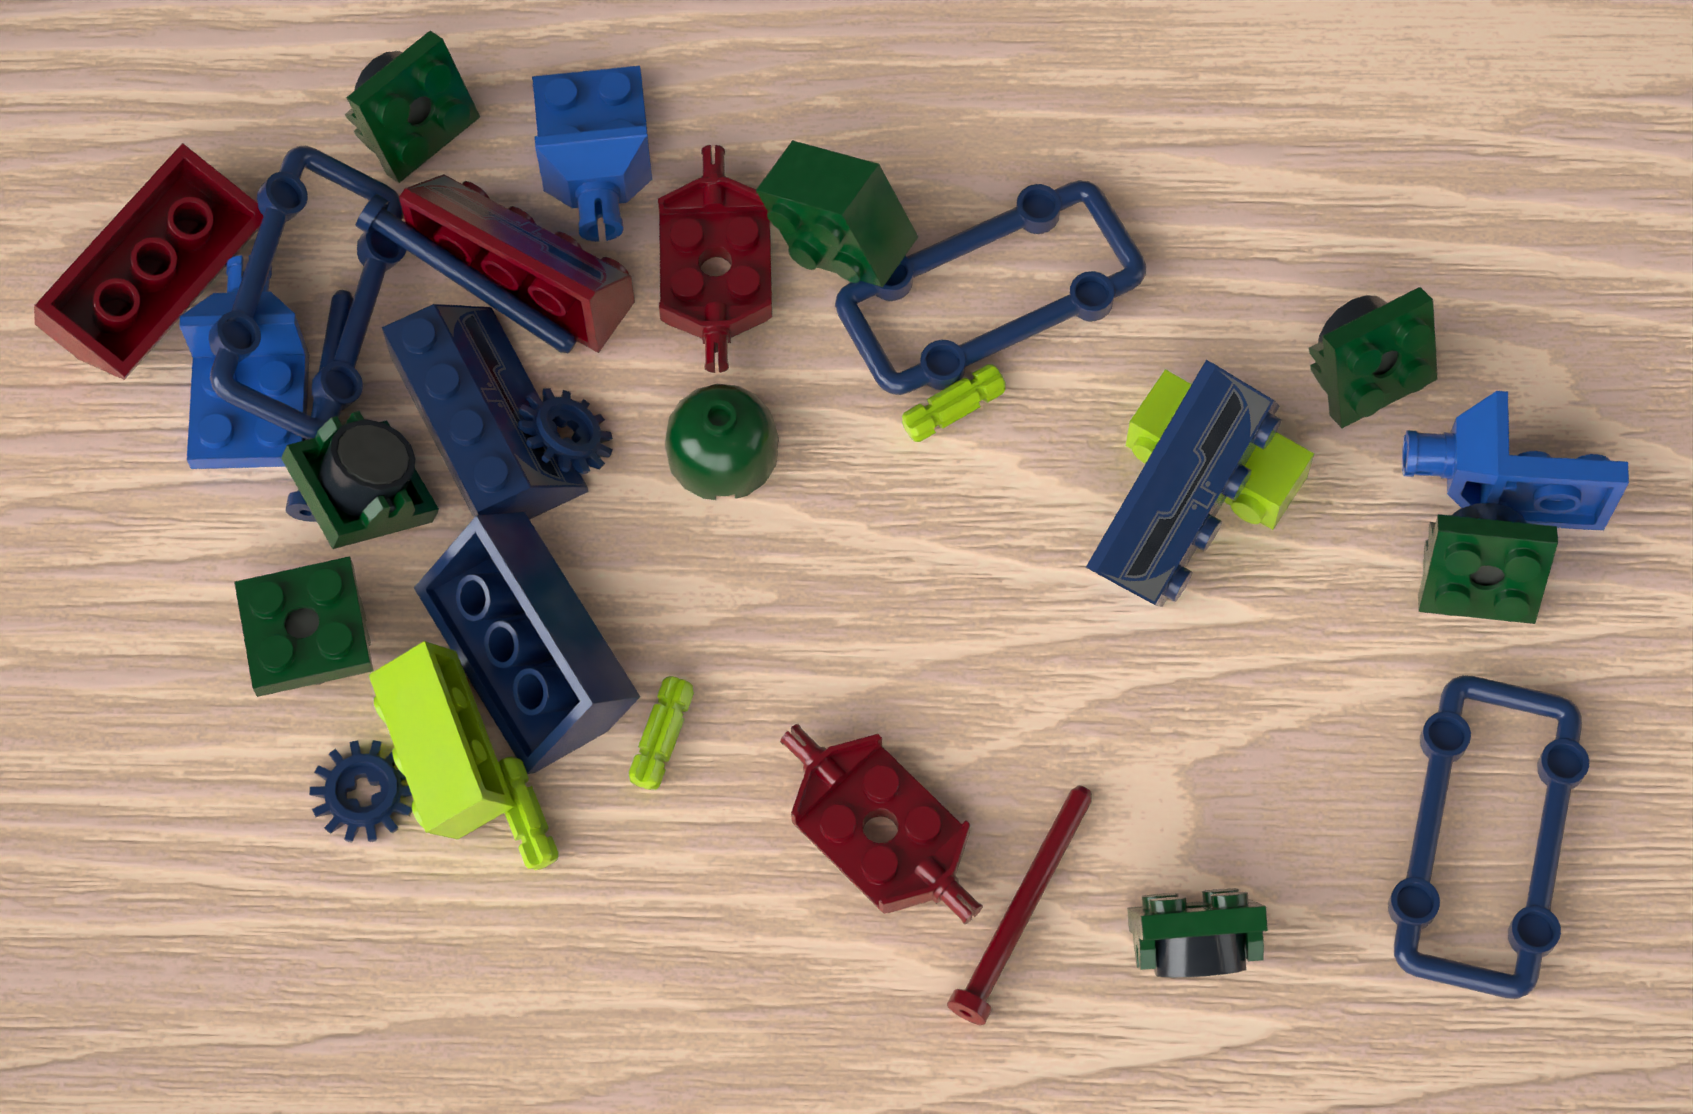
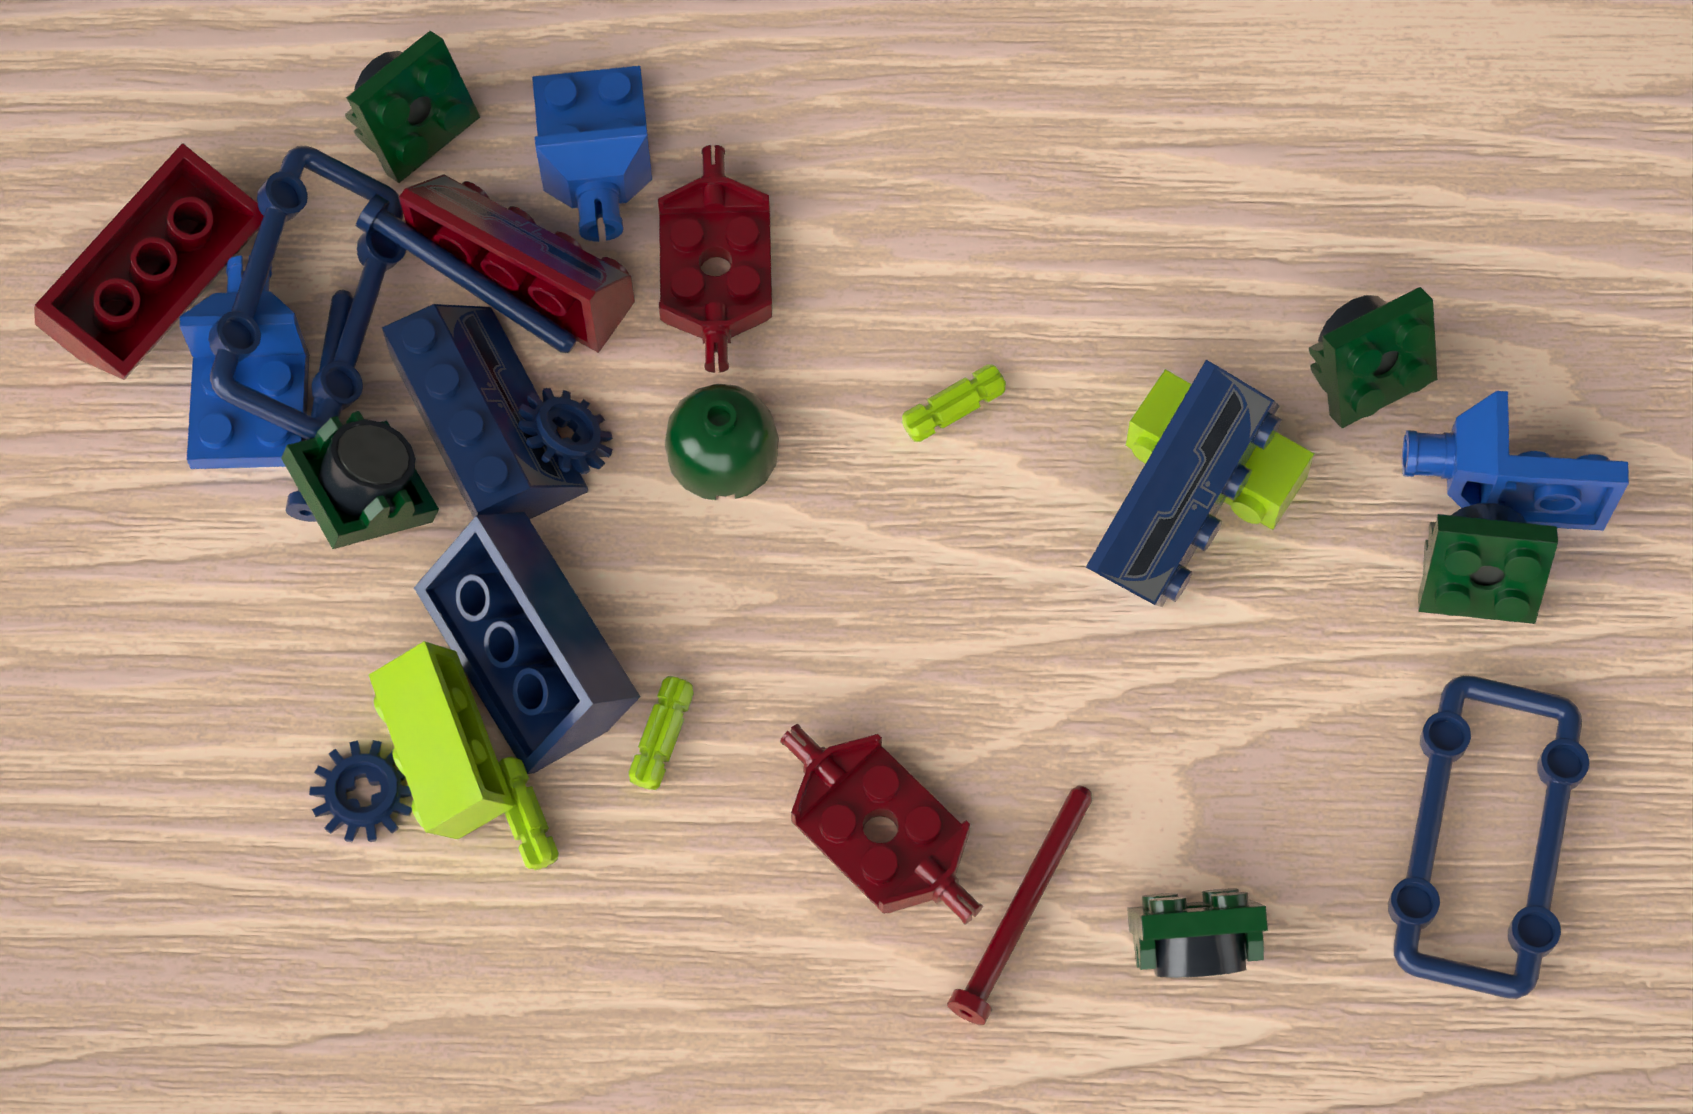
(303, 626): dark green piece -> none
(837, 213): dark green brick -> none
(1036, 212): dark blue bar -> none

